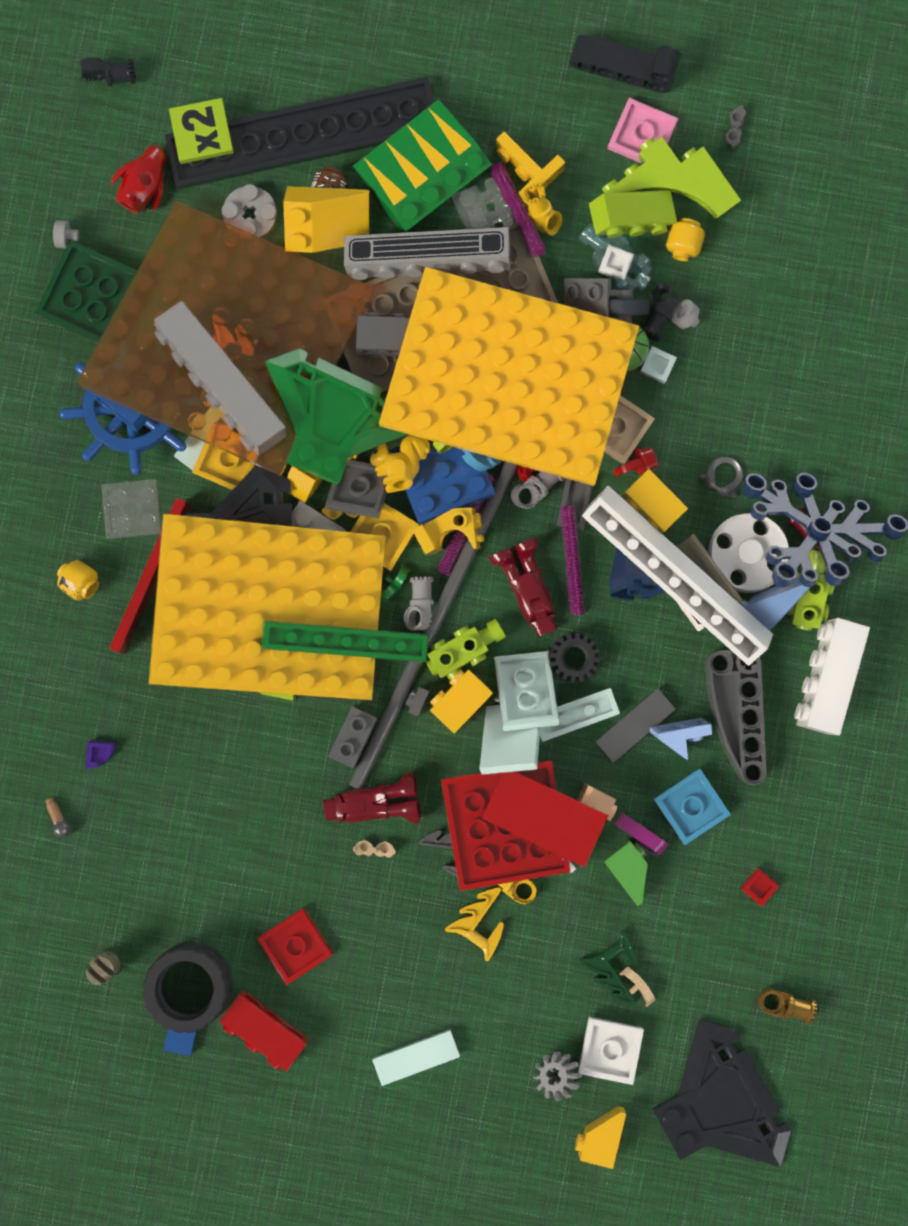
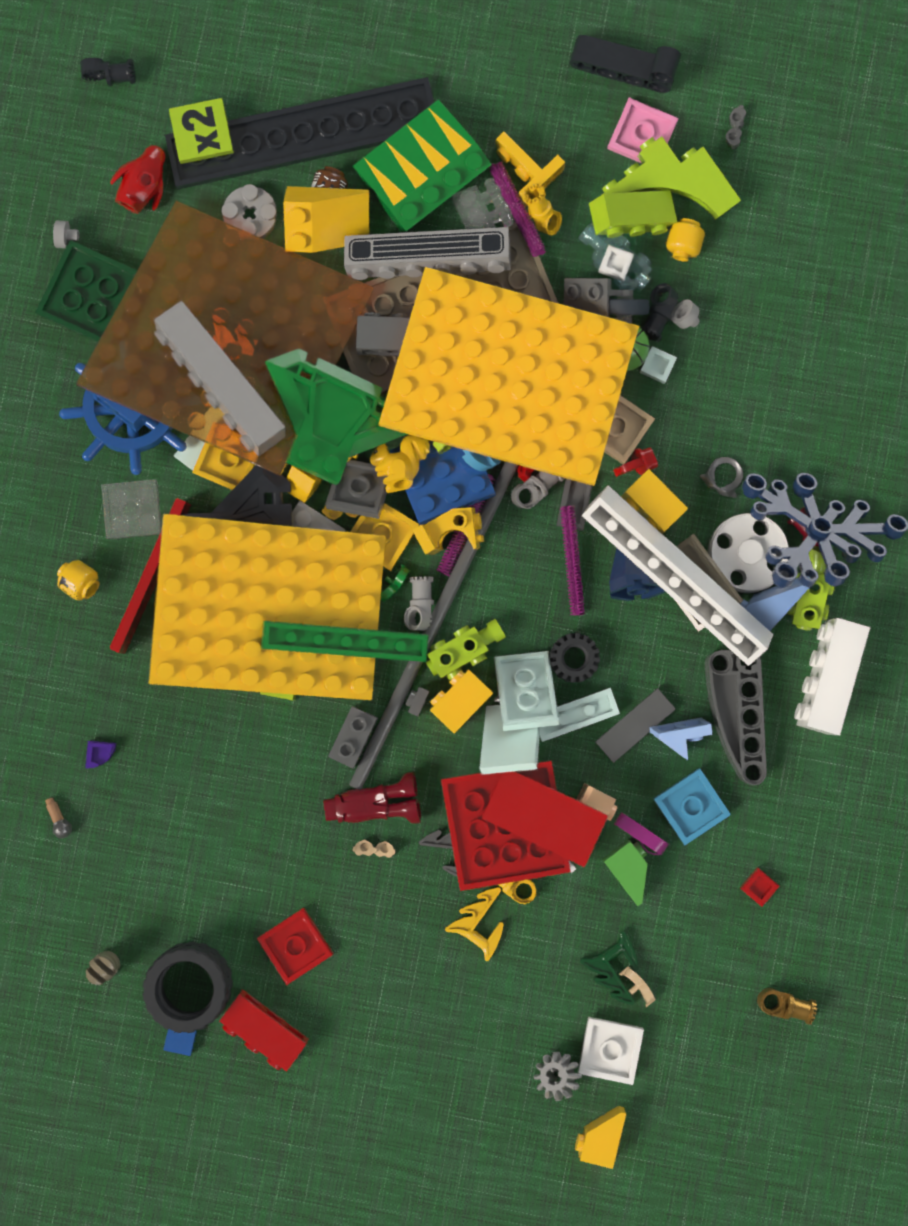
(416, 1057): light aqua tile -> none
(528, 587): dark red piece -> none
(722, 1102): black plate -> none

